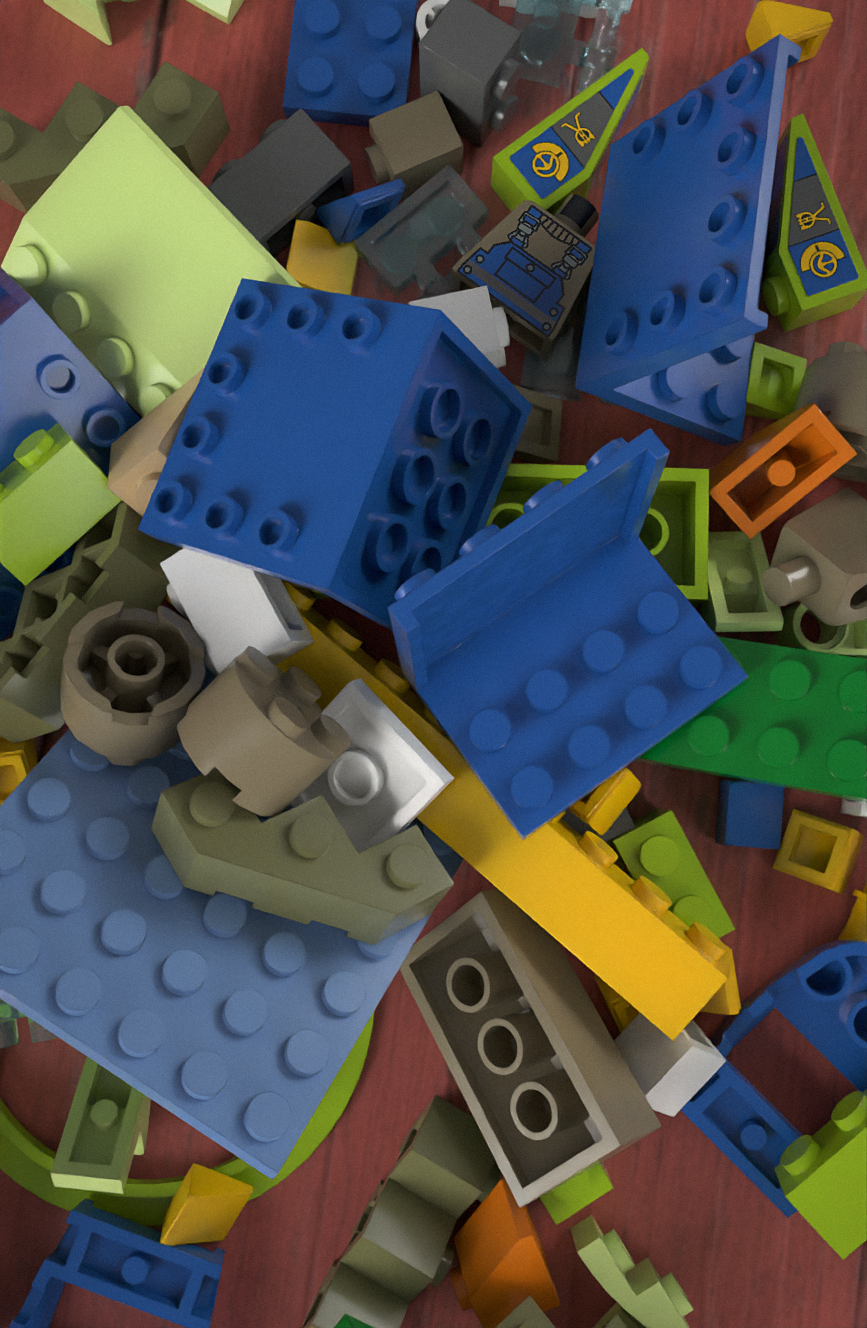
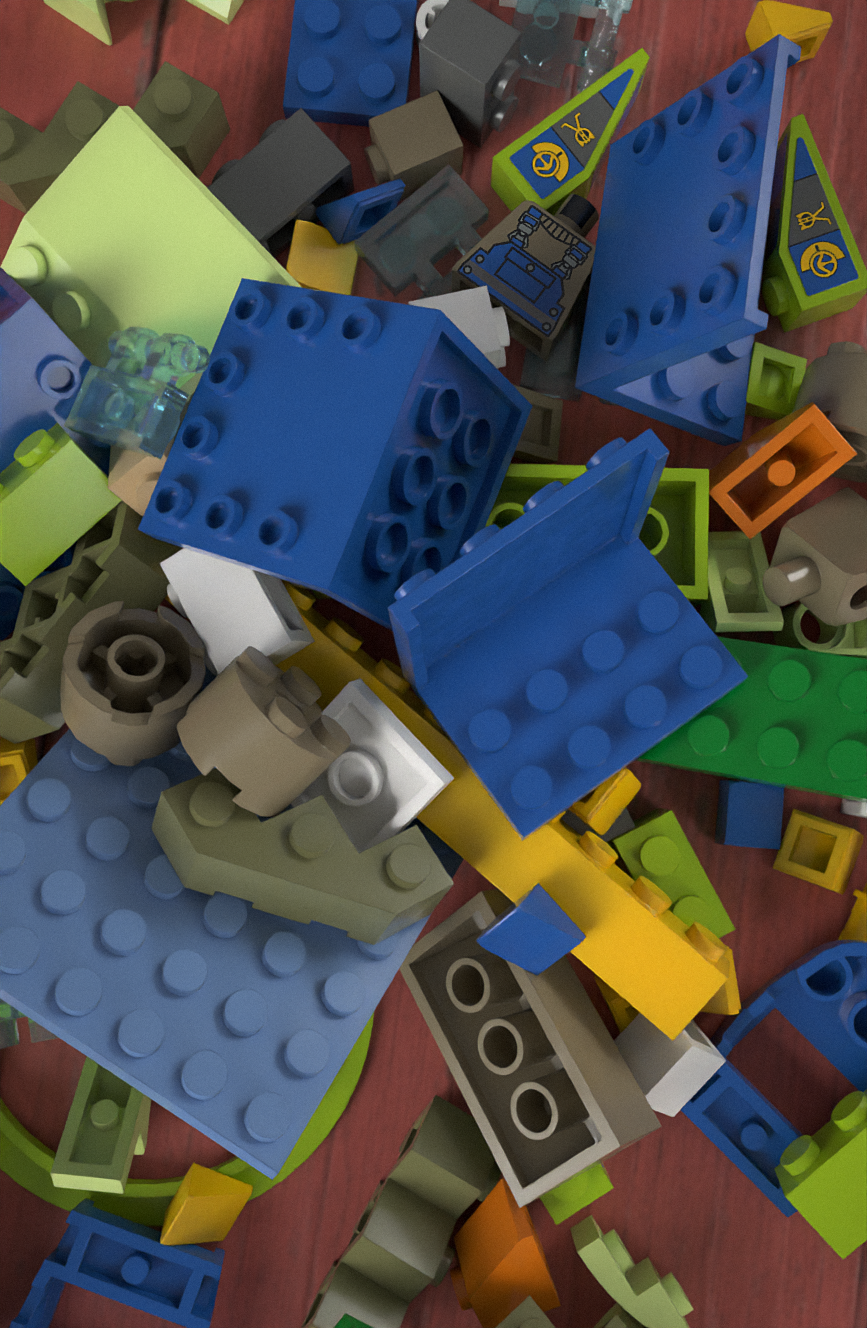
(136, 396): none -> clear light blue plate
(532, 932): none -> blue slope

